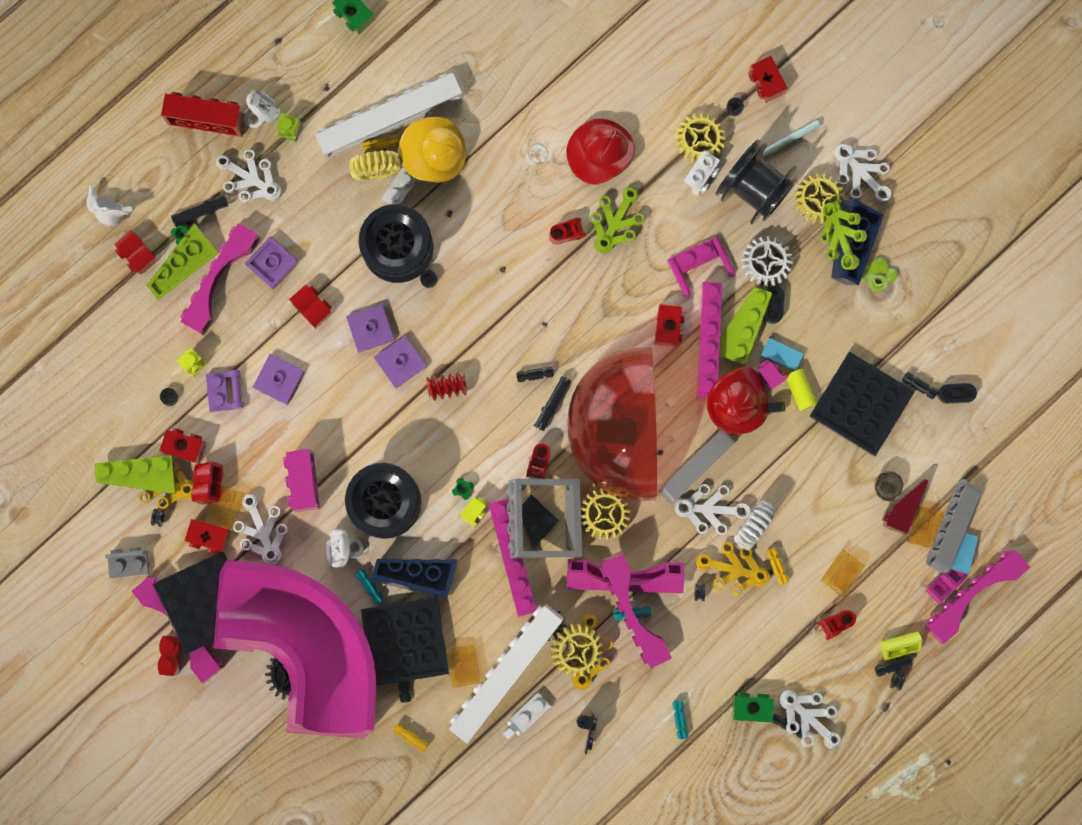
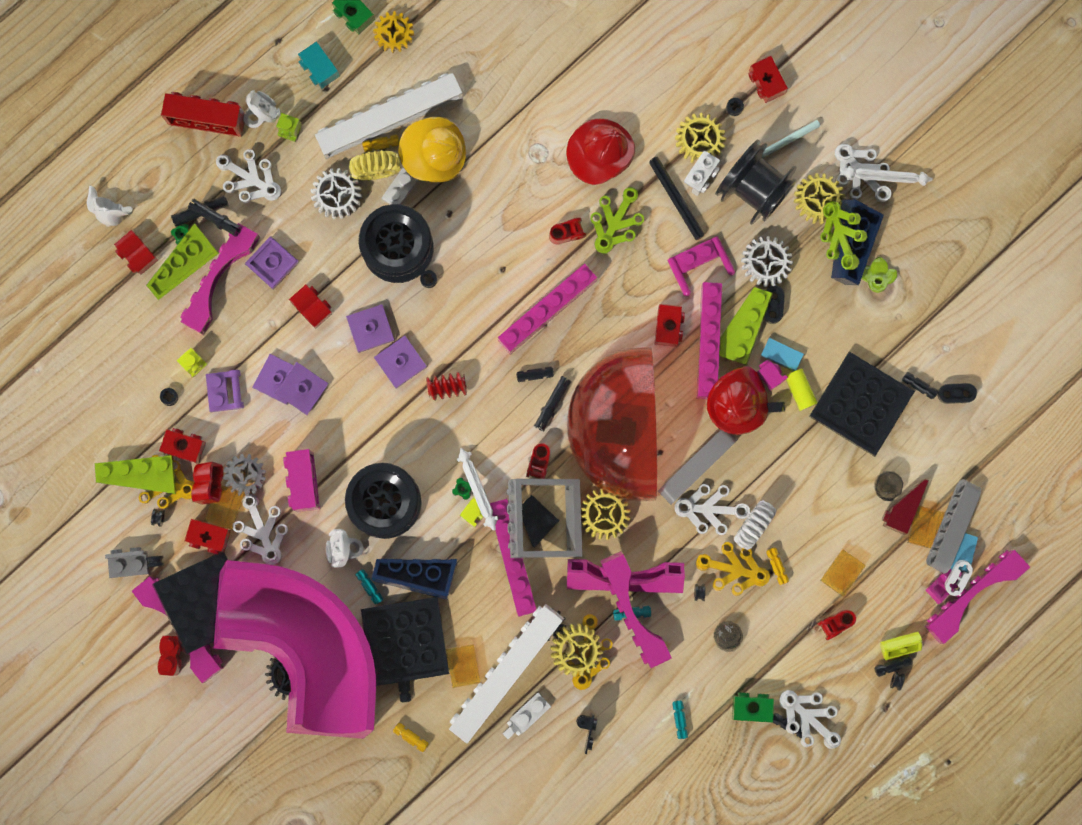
(155, 561): none -> black bush
(219, 220): none -> black pin
(251, 475): none -> light grey gear
(301, 388): none -> medium lavender plate
(318, 64): none -> teal brick
(329, 194): none -> white gear
(401, 32): none -> yellow gear
(477, 489): none -> white wheel
(547, 309): none -> dark pink brick
(676, 198): none -> black axle
(728, 636): none -> clear smoke hair
(882, 175): none -> white wheel
(954, 575): none -> white beam

